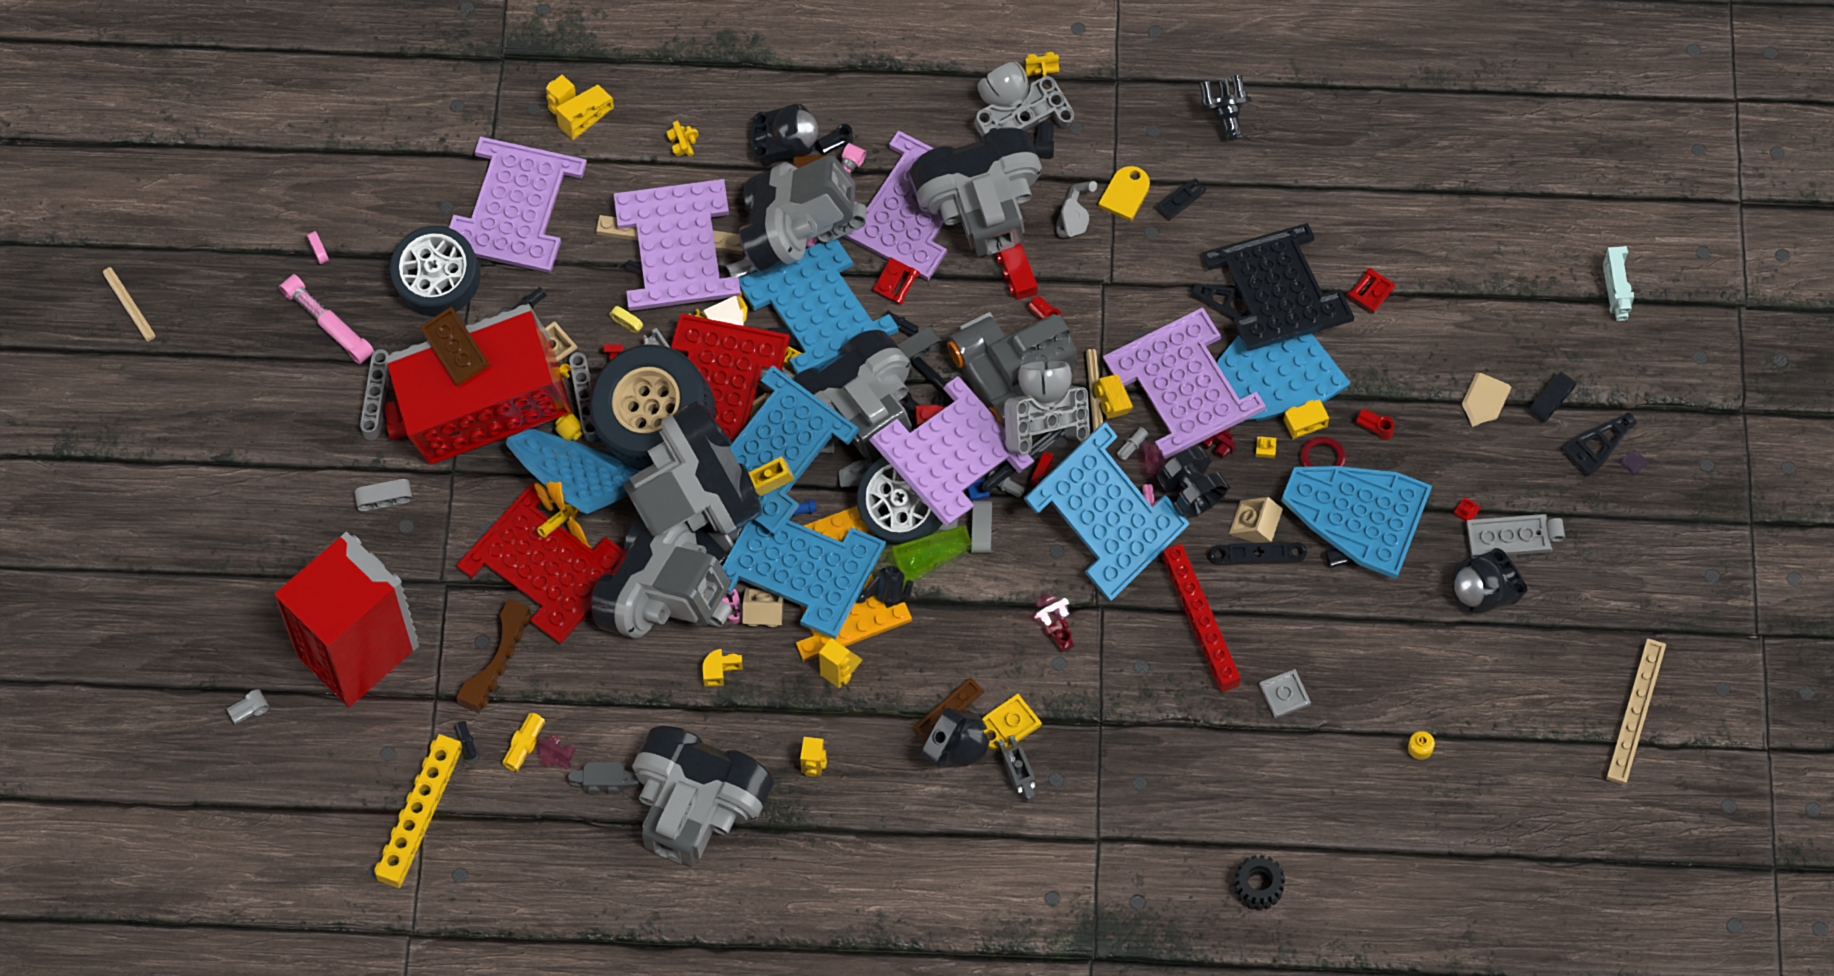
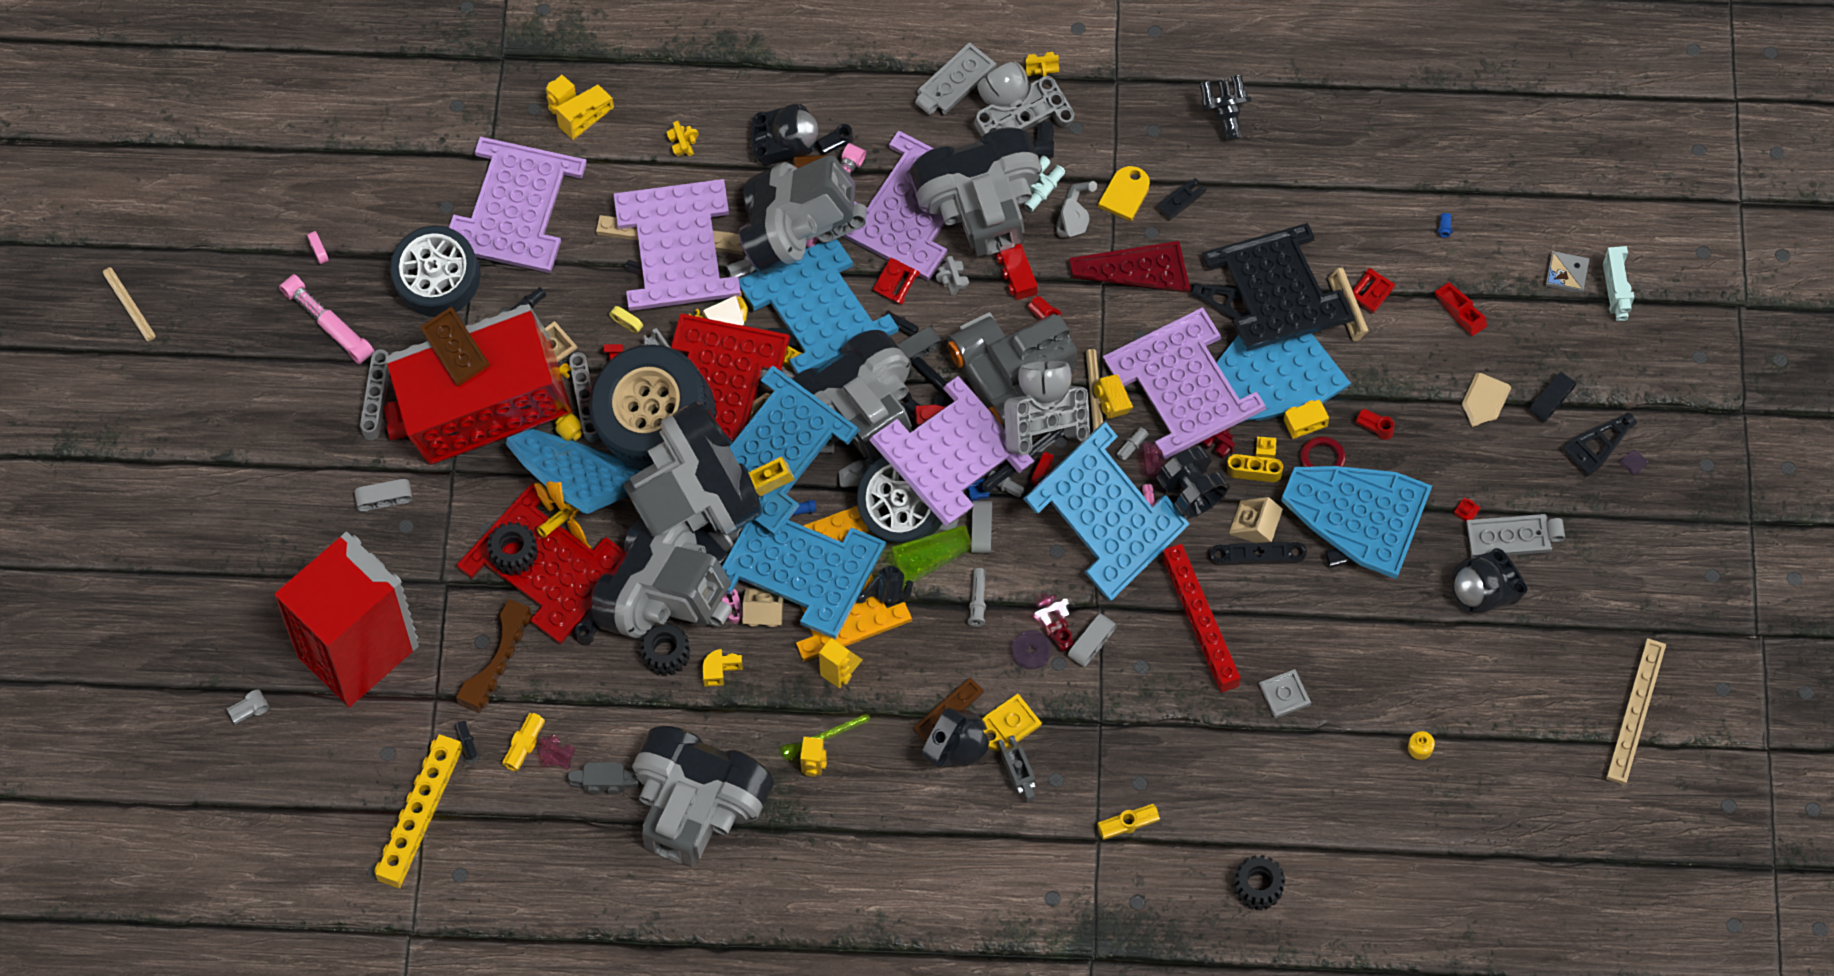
(512, 534): none -> black tyre
(588, 625): none -> black piece
(665, 663): none -> black tyre
(790, 750): none -> clear neon green piece
(949, 275): none -> light grey hips
(954, 80): none -> light grey hinge
(977, 604): none -> light grey pin
(1040, 643): none -> clear purple plate
(1043, 185): none -> light aqua pin
(1092, 640): none -> light grey beam
(1140, 818): none -> yellow piece
(1145, 266): none -> dark red wing
(1245, 471): none -> yellow beam
(1338, 280): none -> tan tile
(1445, 225): none -> blue pin
(1461, 309): none -> red slope
(1567, 272): none -> tile

